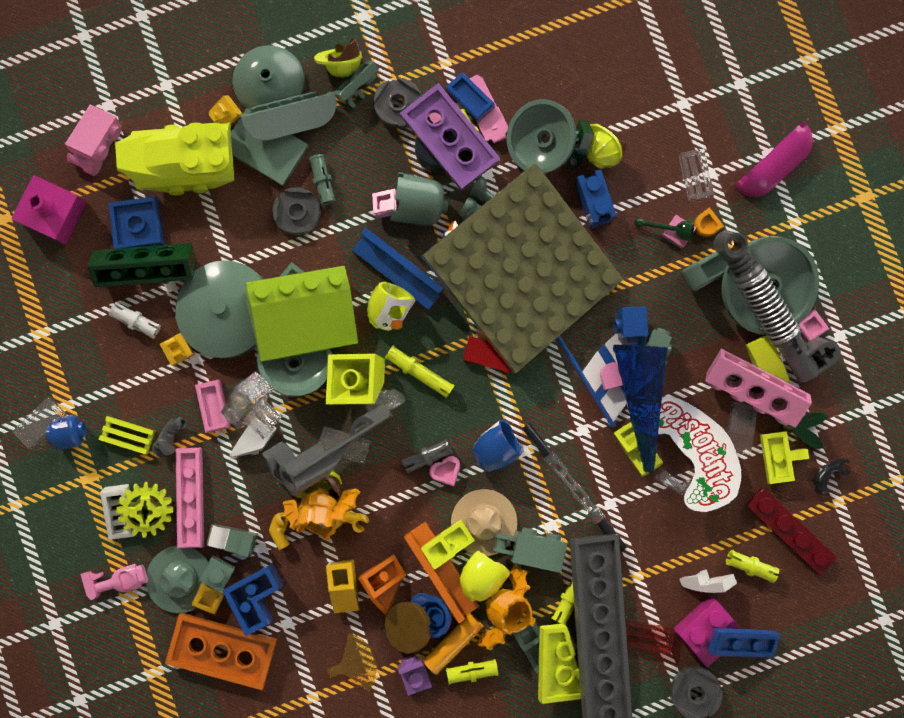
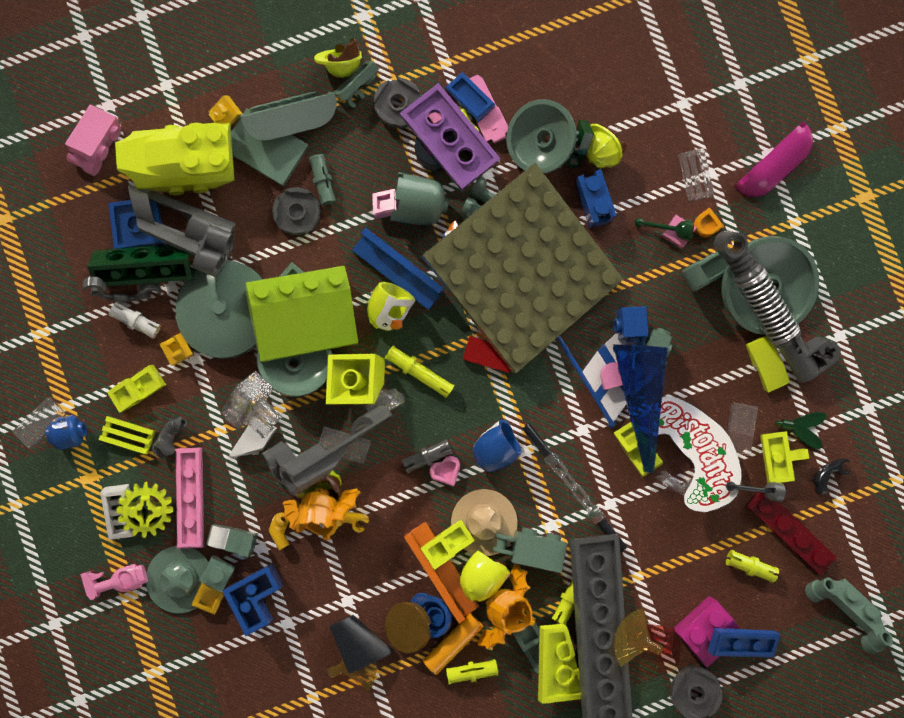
(49, 209): dark pink brick -> none
(98, 288): none -> dark grey piece
(136, 388): none -> neon yellow slope
(206, 235): none -> dark grey panel
(208, 663): orange plate -> none
(211, 403): bright pink tile -> none
(284, 81): sand green dish -> none
(342, 586): yellow slope -> none
(358, 643): none -> black slope
(383, 582): orange slope -> none
(414, 674): medium lavender bracket -> none
(633, 638): none -> clear yellow hand
(703, 583): white slope -> none
(751, 376): bright pink brick -> none
(772, 491): none -> hinge
(812, 326): bright pink tile -> none
(856, 607): none -> sand green plate

